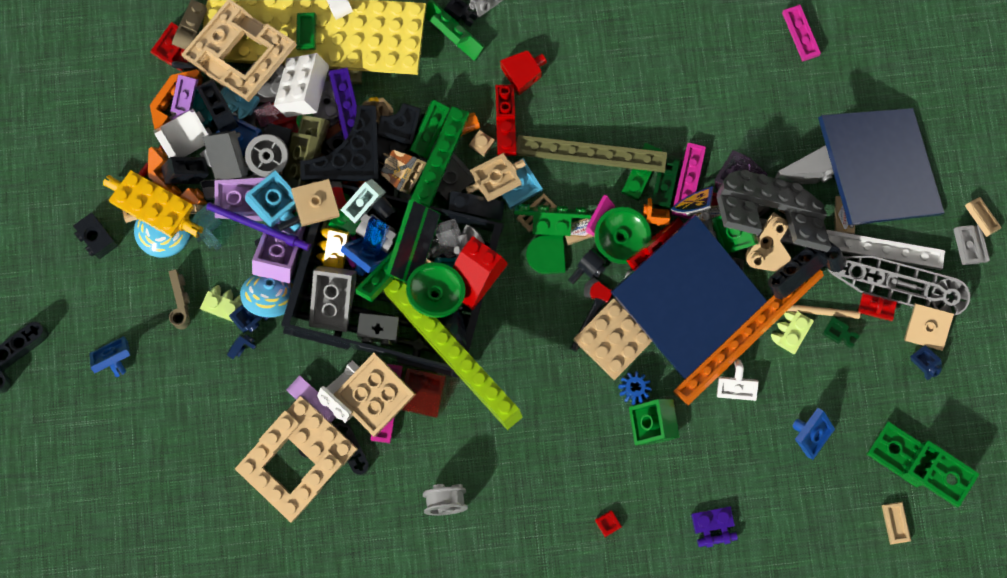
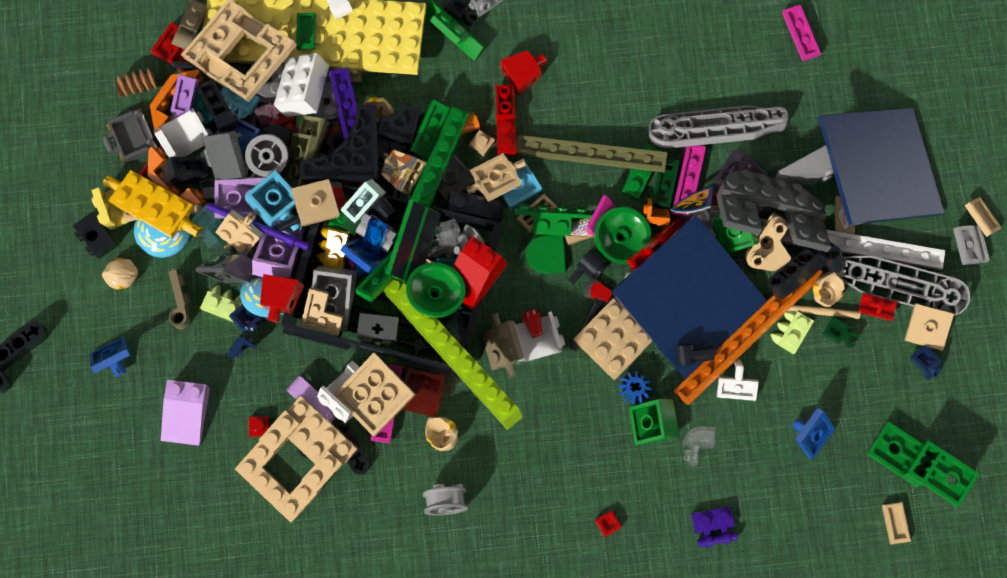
(109, 214): none -> light yellow bracket
(120, 273): none -> tan hair
(131, 136): none -> dark grey piece
(136, 82): none -> medium nougat piece
(184, 412): none -> lavender slope
(227, 268): none -> dark grey slope
(239, 232): none -> tan plate
(258, 426): none -> red plate
(279, 295): none -> red torso
(316, 316): none -> tan plate
(441, 433): none -> tan hair
(502, 345): none -> dark tan plate
(533, 322): none -> red cone
(542, 346): none -> white panel
(689, 353): none -> black piece
(696, 438): none -> clear brick
(716, 126): none -> light grey beam
(828, 289): none -> tan hair

